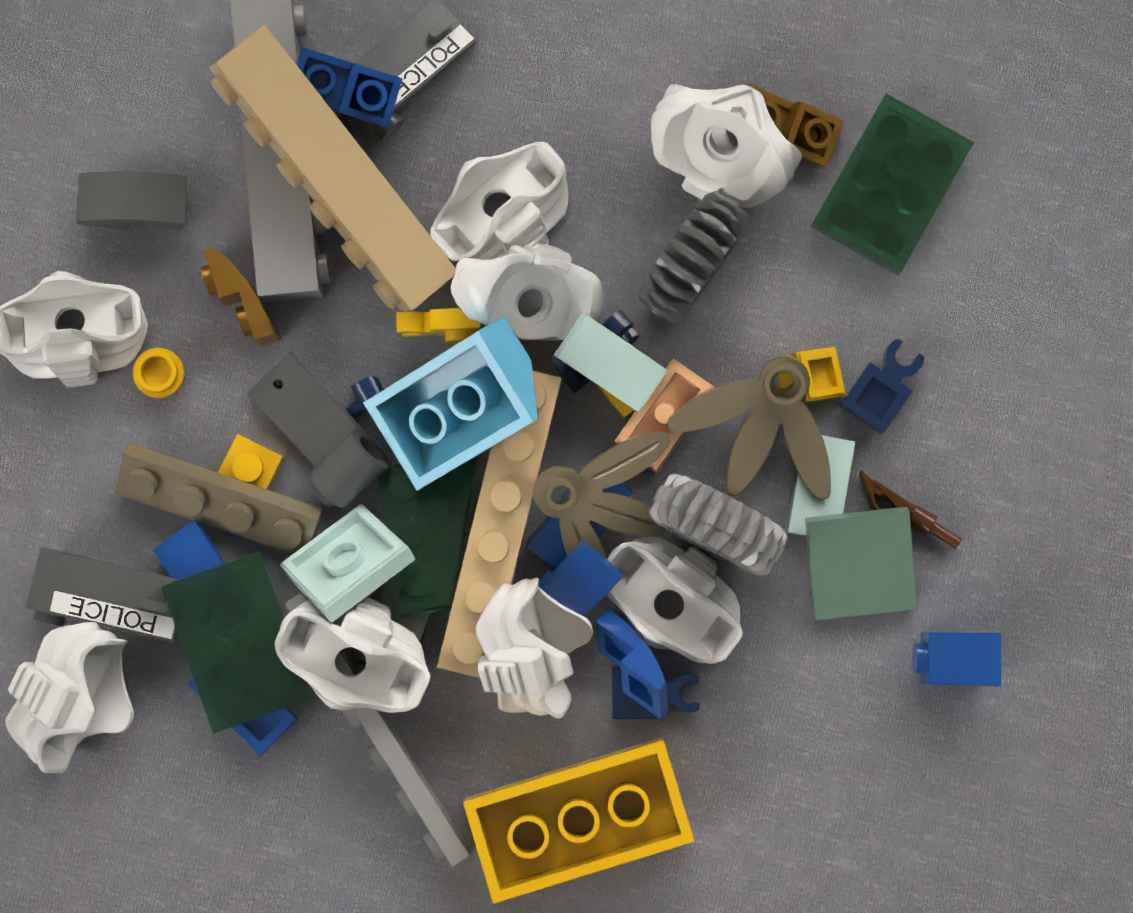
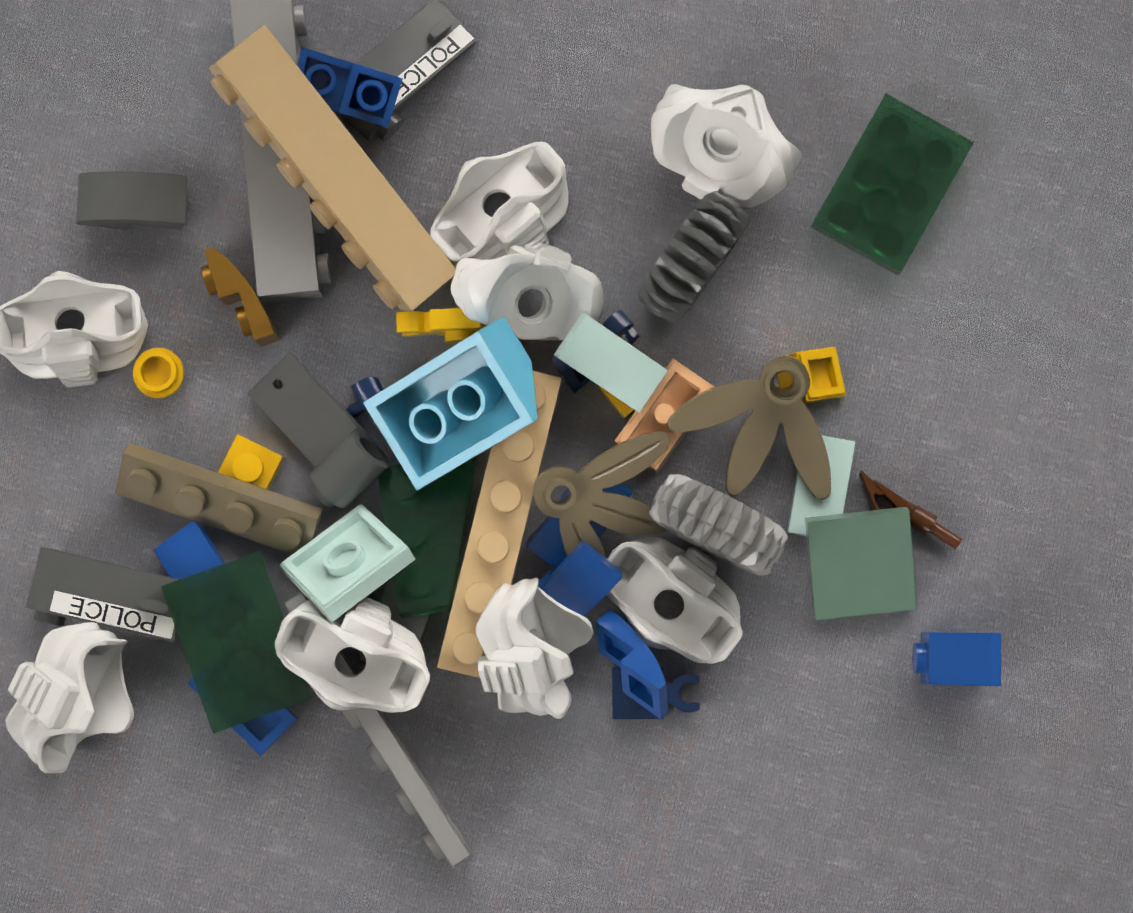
(578, 820): yellow brick -> none
(803, 126): pearl gold slope -> none
(878, 392): dark blue plate -> none

